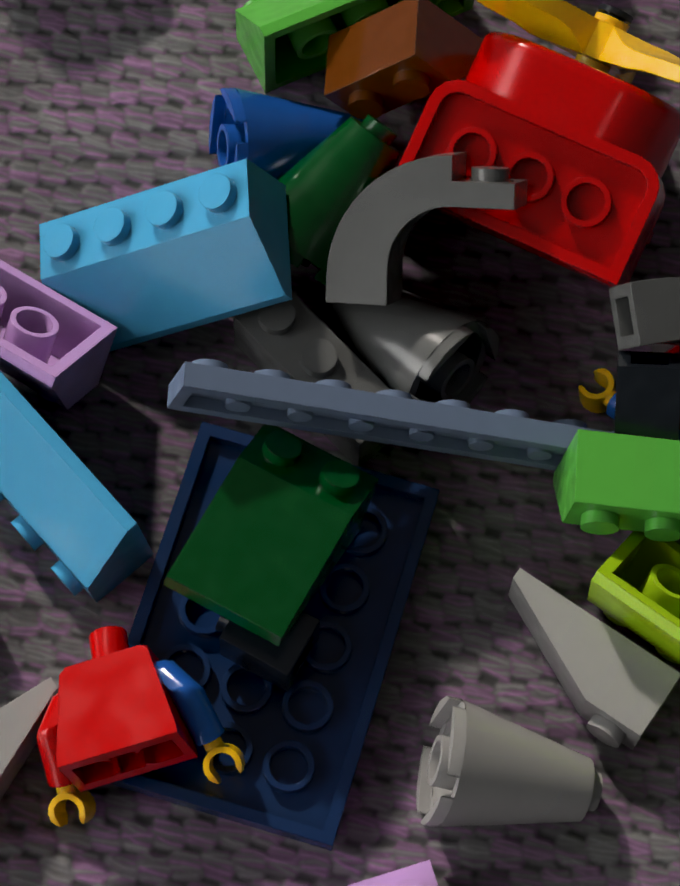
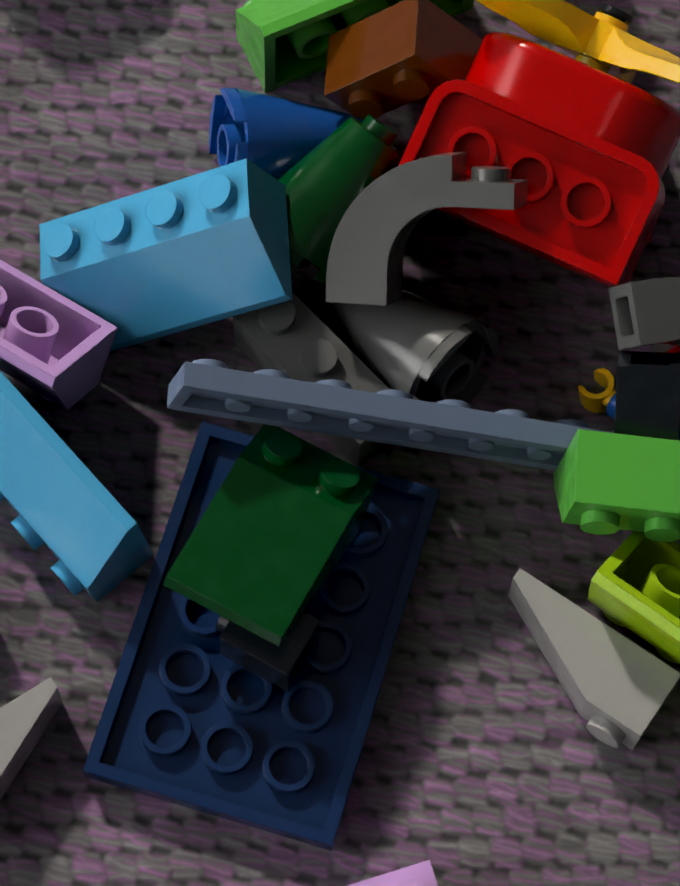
(123, 720): red torso -> none
(499, 773): light grey cone -> none

